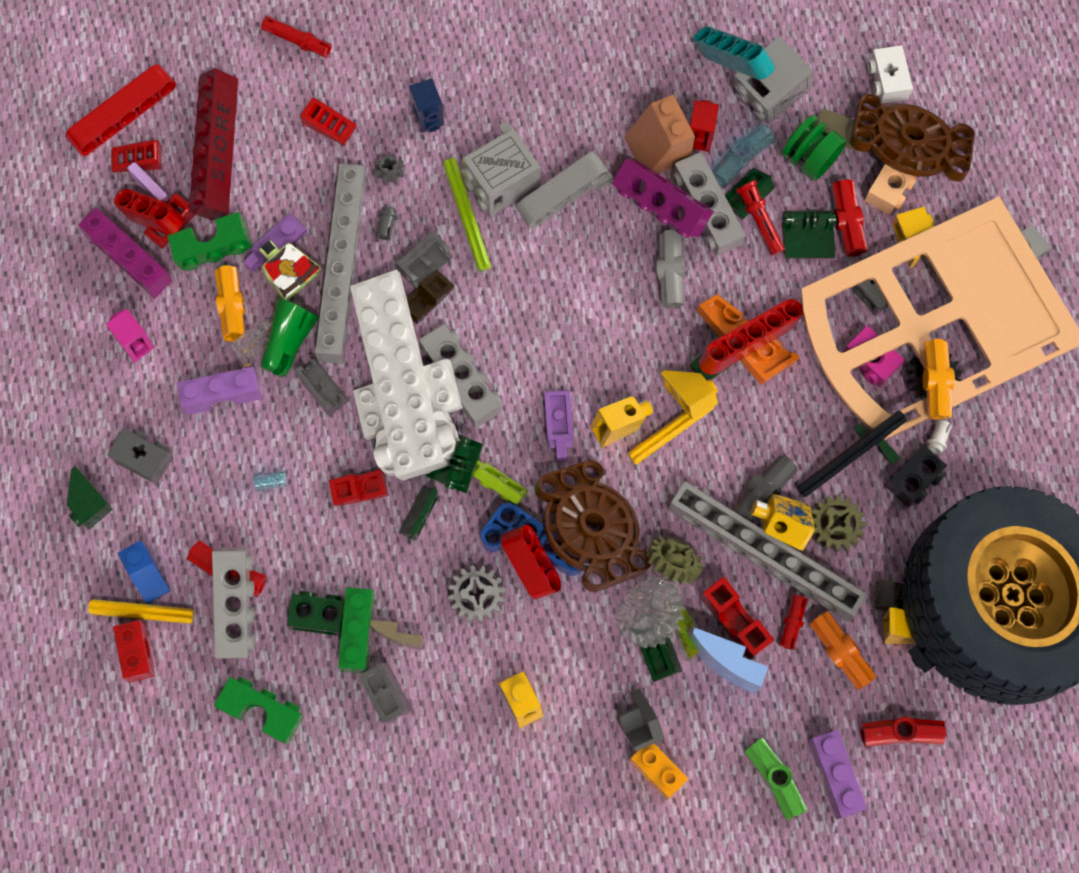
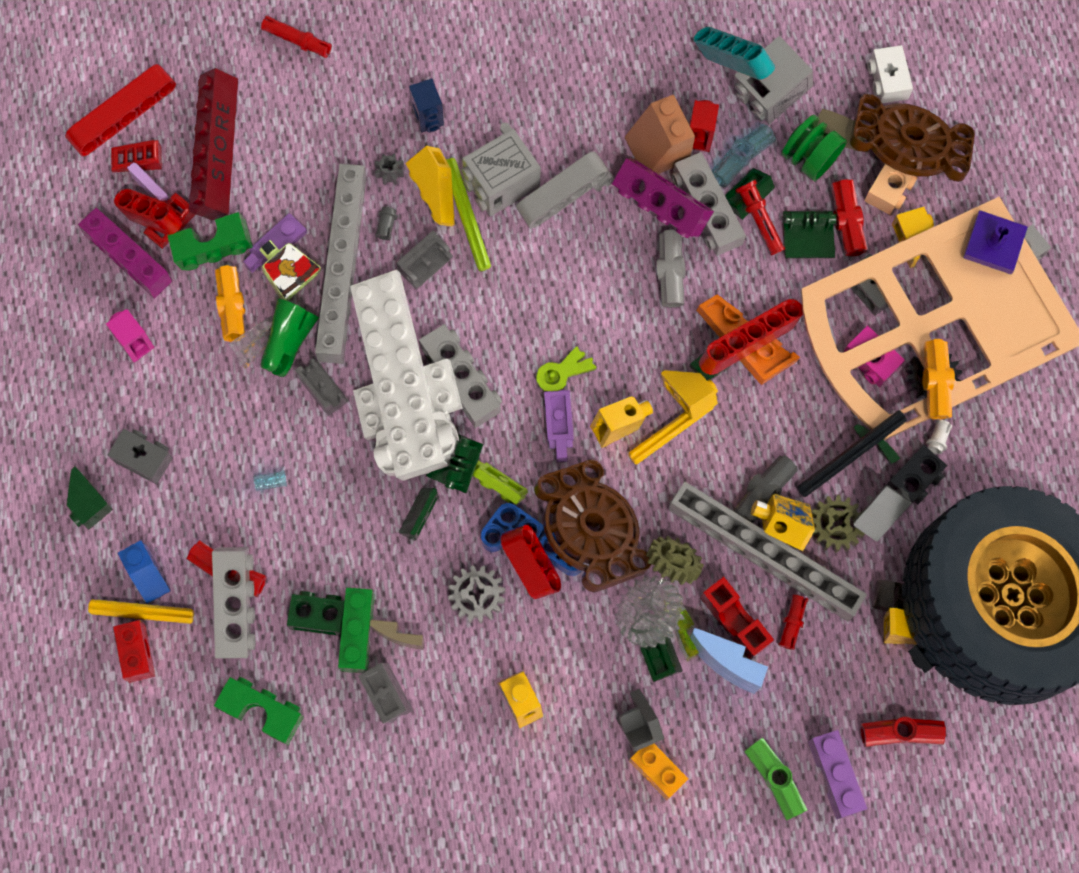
(203, 392): medium lavender arch -> none
(316, 105): red slope -> none
(358, 488): red slope -> none
(428, 295): dark brown slope -> none
(434, 180): none -> yellow slope
(554, 375): none -> lime piece
(843, 650): orange piece -> none
(882, 512): none -> panel
(995, 242): none -> dark purple tile

